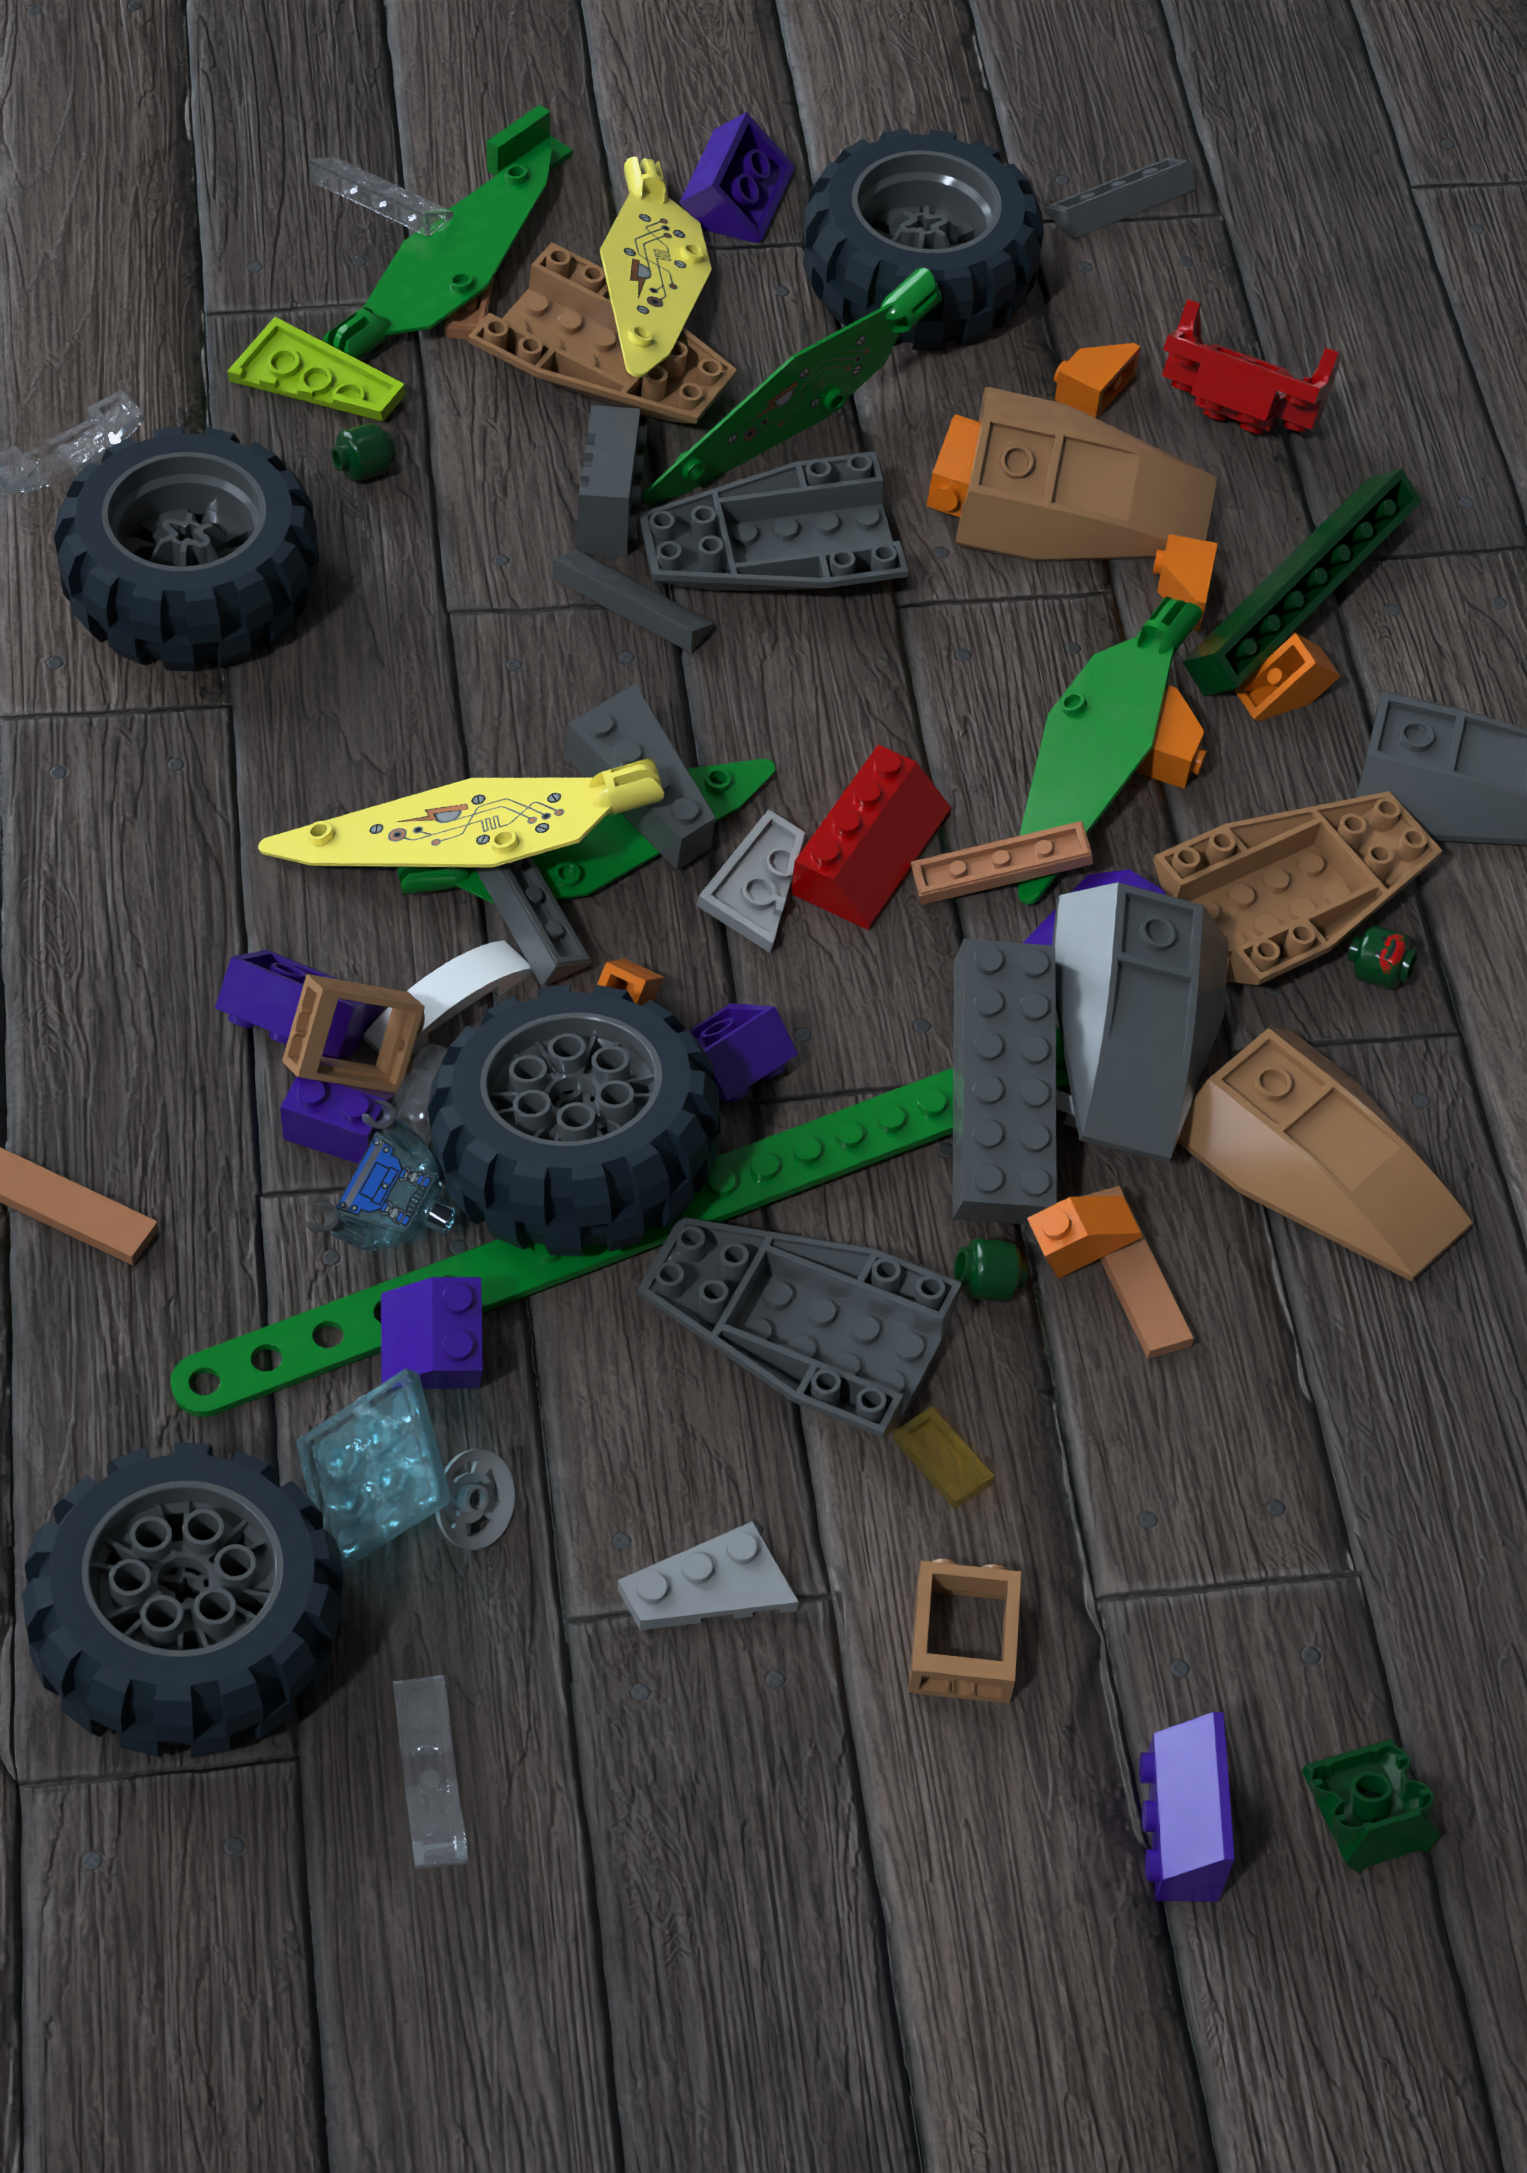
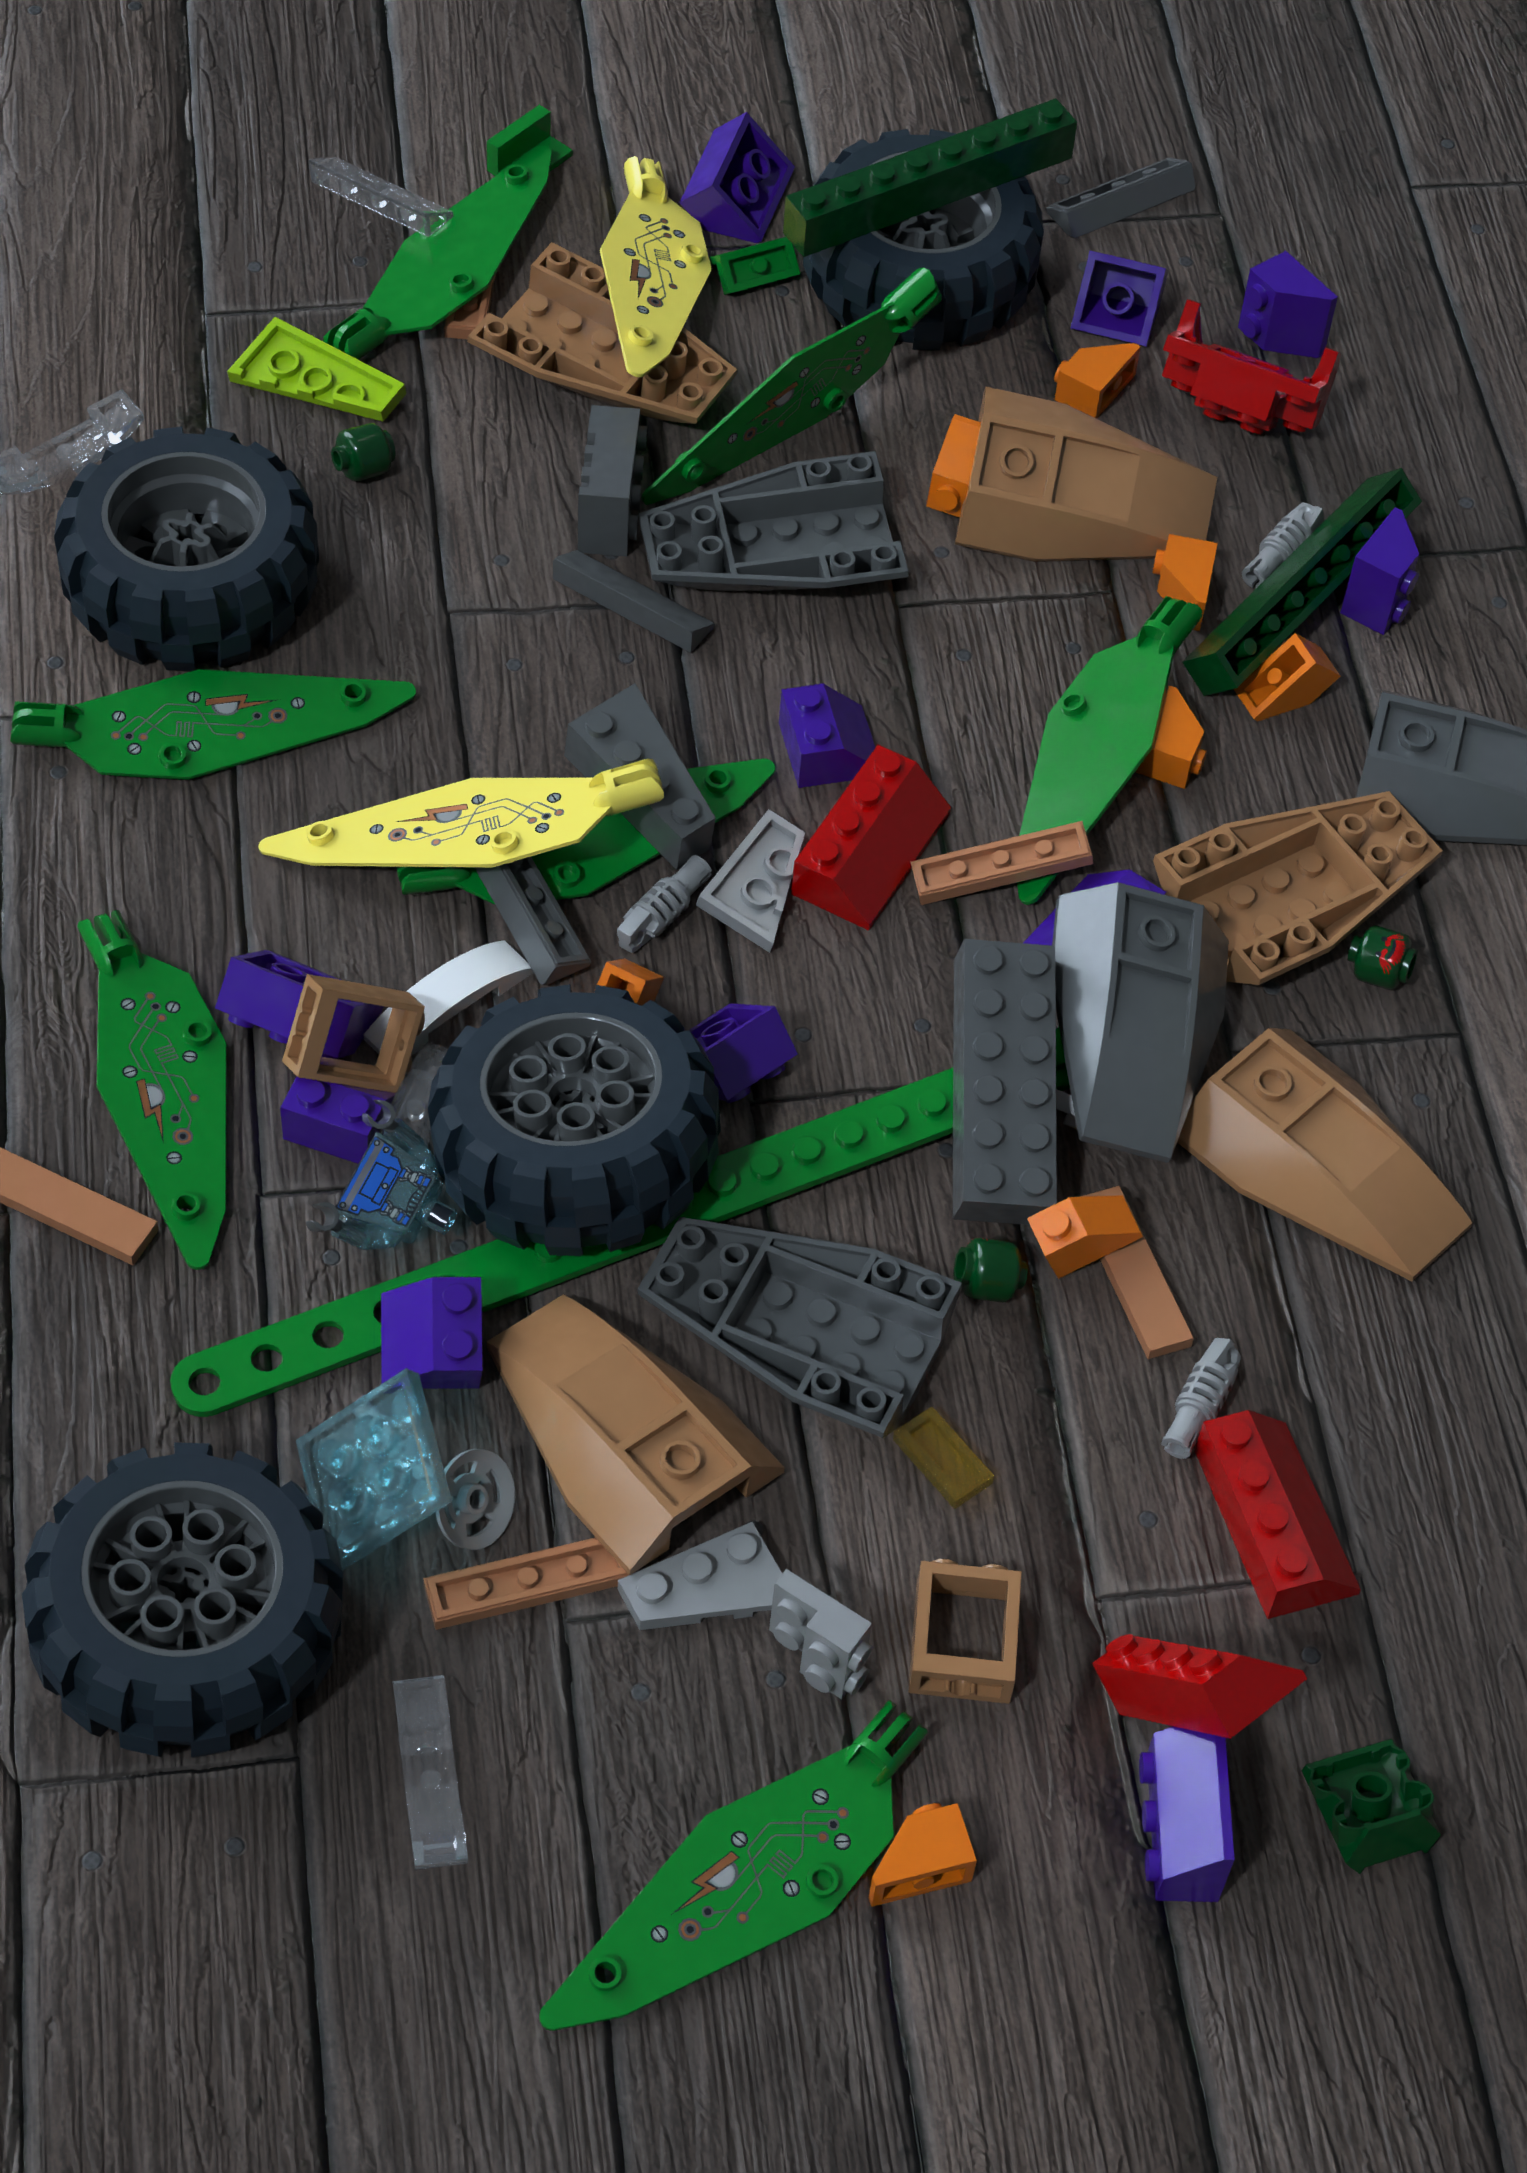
(162, 1082): none -> green wing
(205, 720): none -> green wing
(521, 1582): none -> nougat tile
(623, 1429): none -> medium nougat wedge
(662, 904): none -> light grey hinge
(745, 1879): none -> green wing
(756, 265): none -> green panel
(823, 734): none -> dark purple slope
(827, 1633): none -> light grey plate
(925, 1856): none -> orange slope
(929, 177): none -> dark green brick
(1119, 298): none -> dark purple slope
(1191, 1684): none -> red slope
(1202, 1396): none -> light grey hinge
(1273, 1513): none -> red slope
(1282, 542): none -> light grey hinge
(1287, 308): none -> dark purple slope
(1383, 576): none -> dark purple slope

